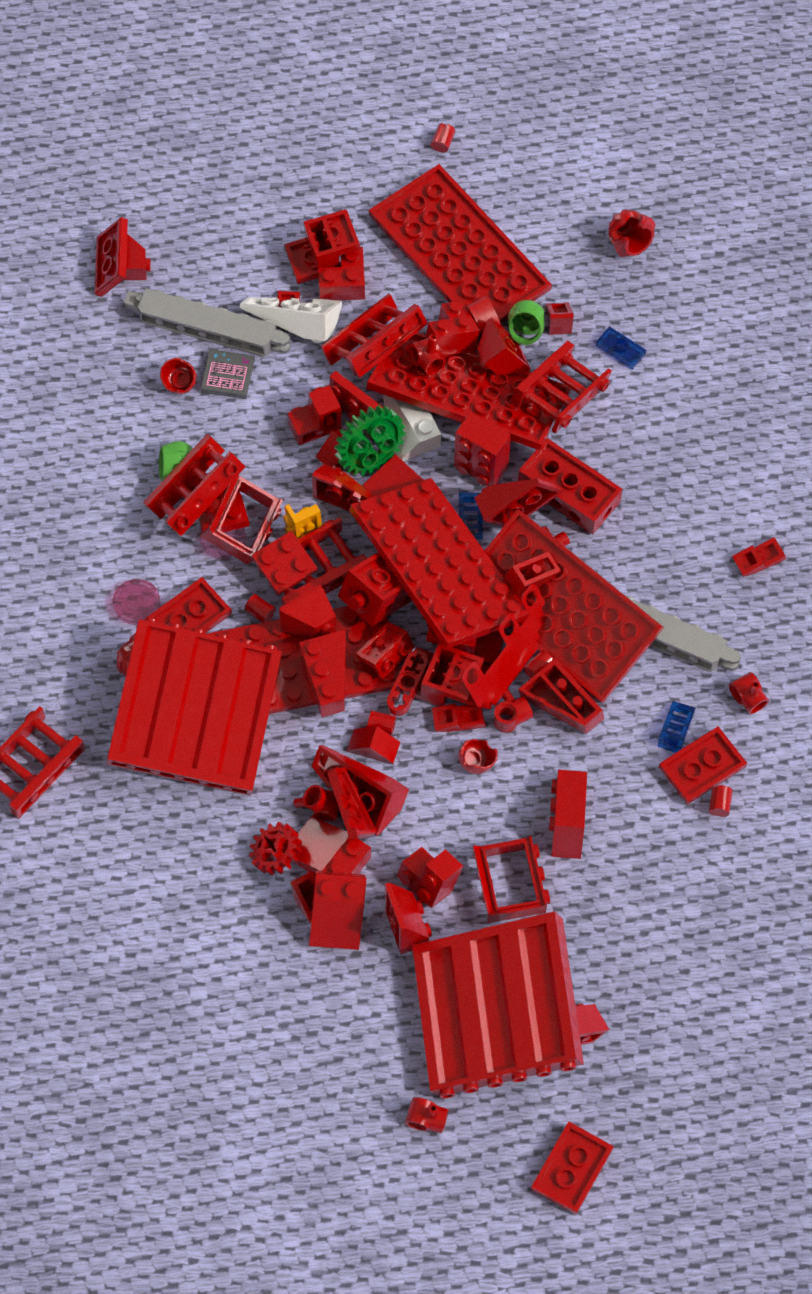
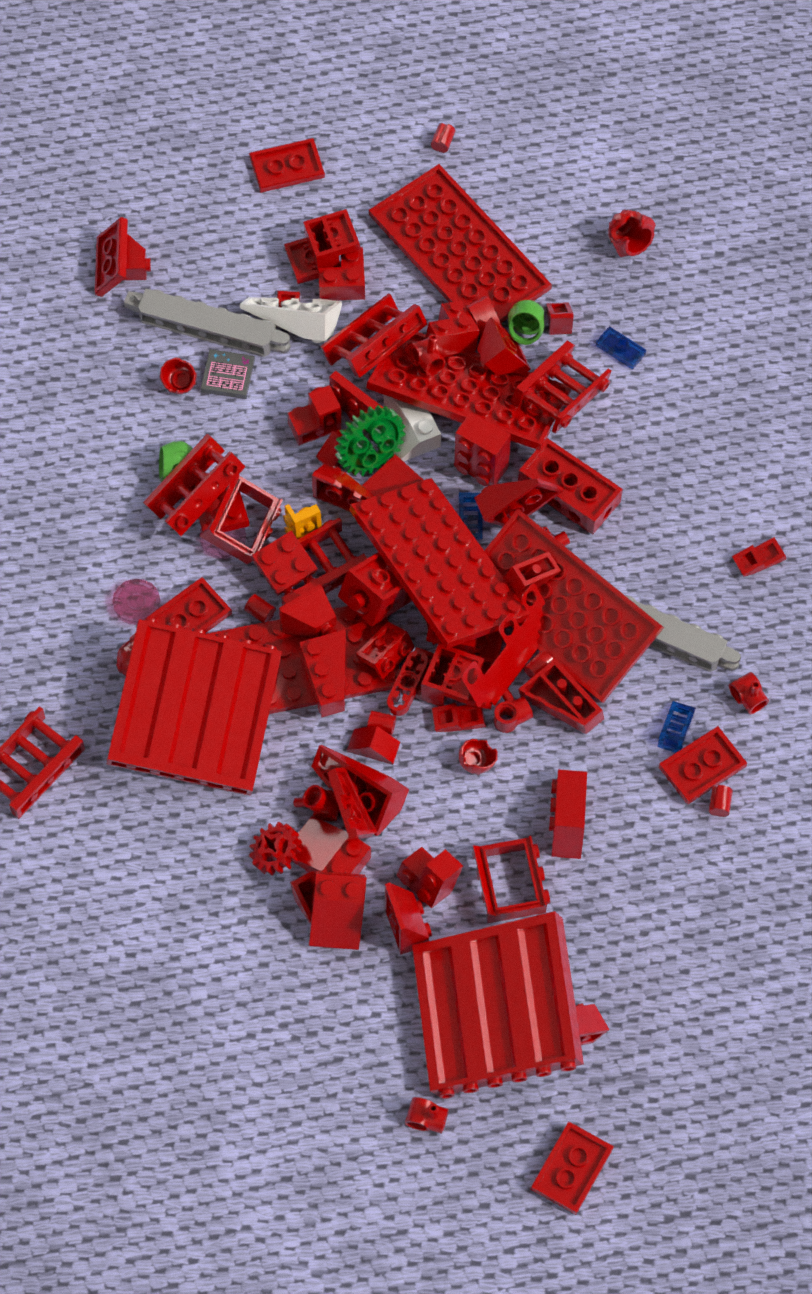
(287, 165): none -> red tile

